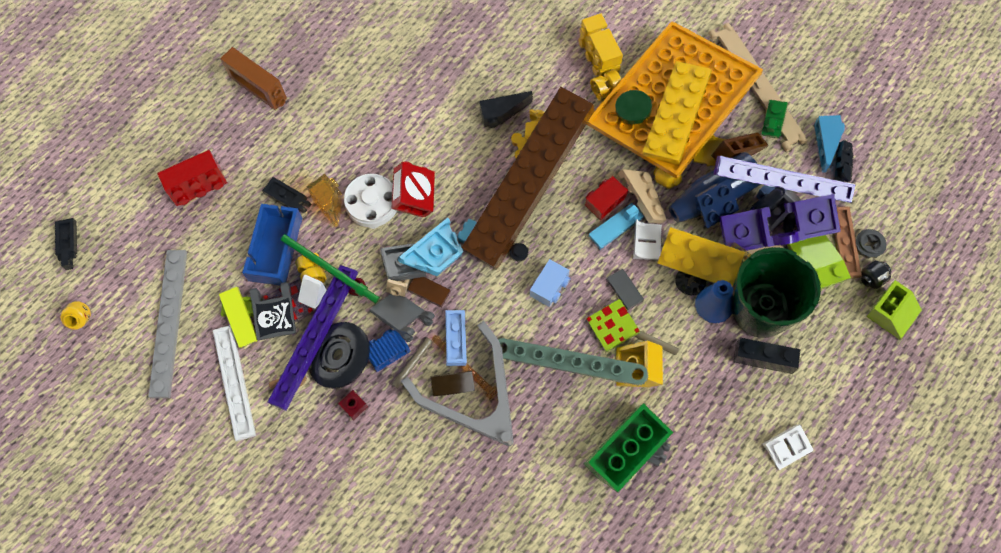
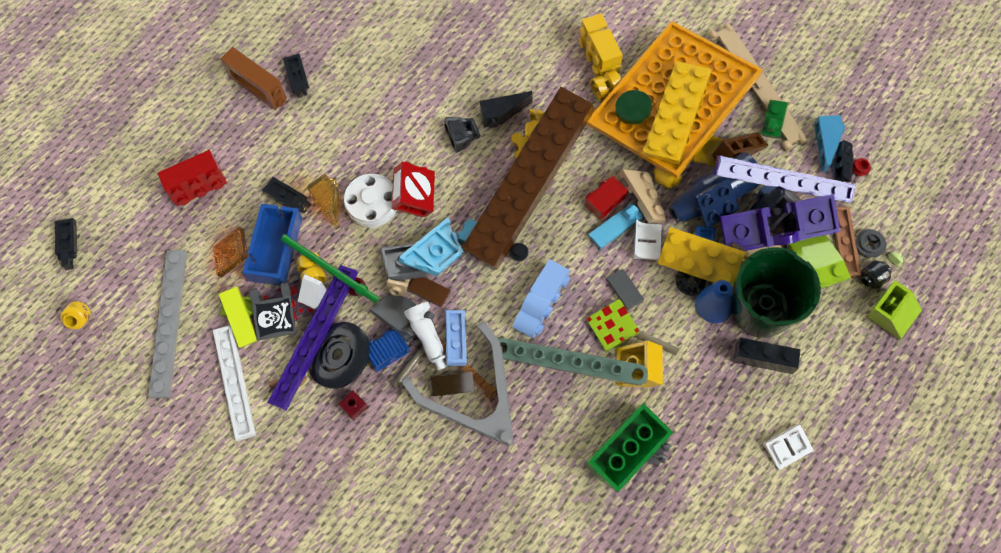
(230, 252): none -> clear orange tile
(296, 74): none -> black hinge
(426, 333): none -> white piece
(458, 134): none -> black piece
(532, 314): none -> light blue brick
(707, 233): none -> blue plate
(861, 167): none -> red plate
(895, 258): none -> yellowish green rock

